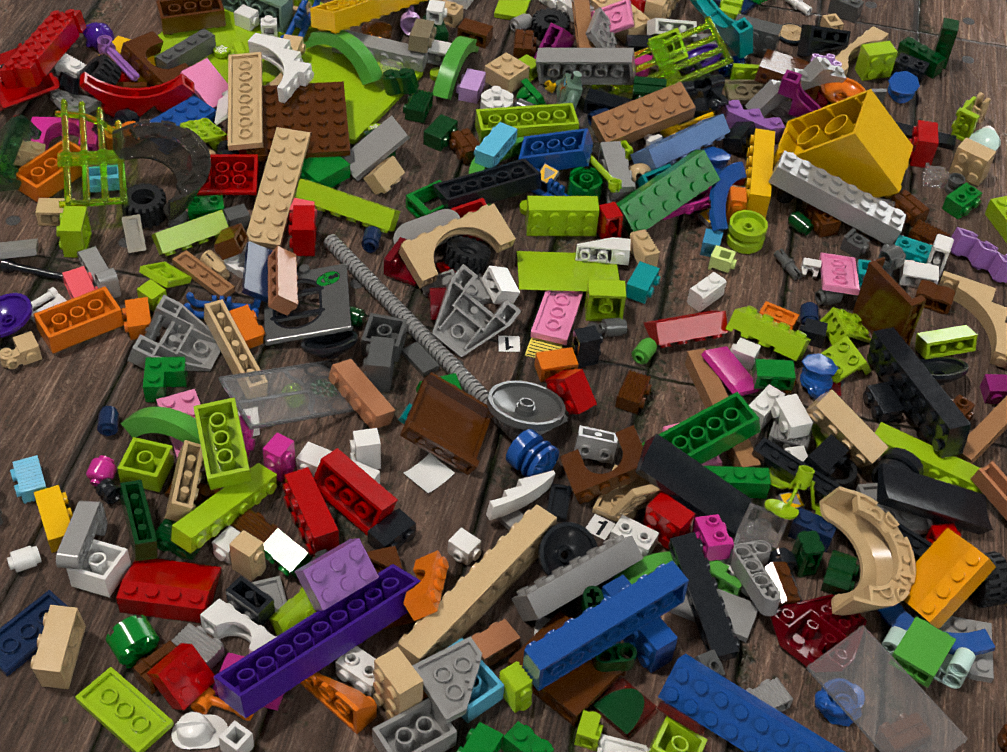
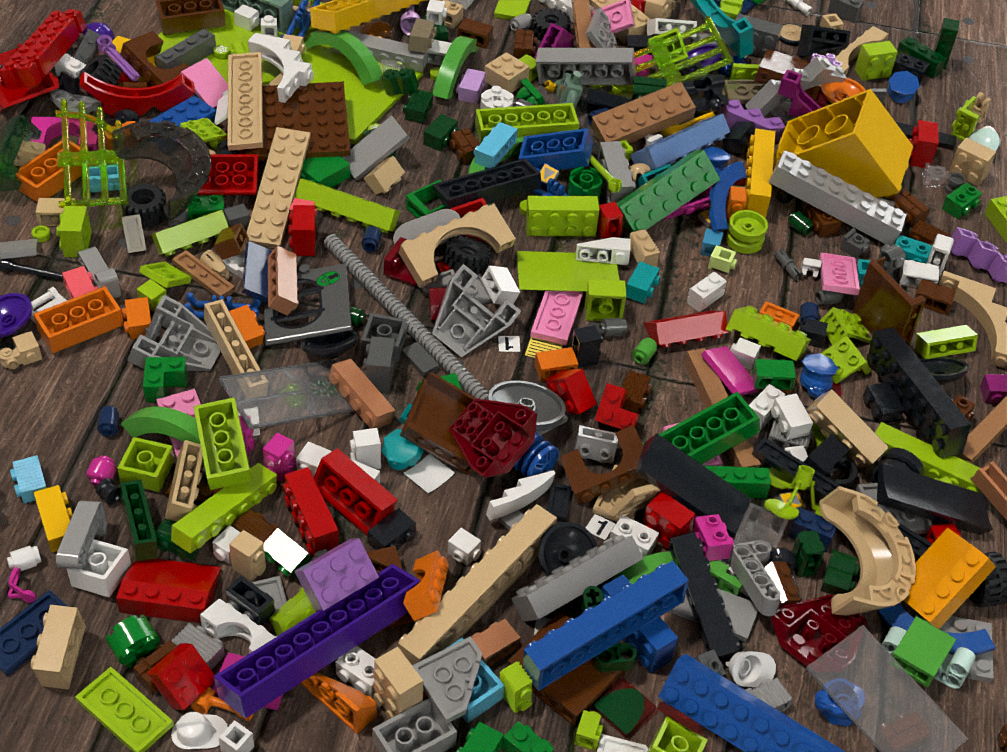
(26, 595): none -> dark pink piece
(41, 232): none -> lime tile
(88, 47): none -> dark grey brick
(400, 451): none -> teal piece
(494, 435): none -> dark red wedge
(611, 411): none -> red brick
(751, 668): none -> white piece

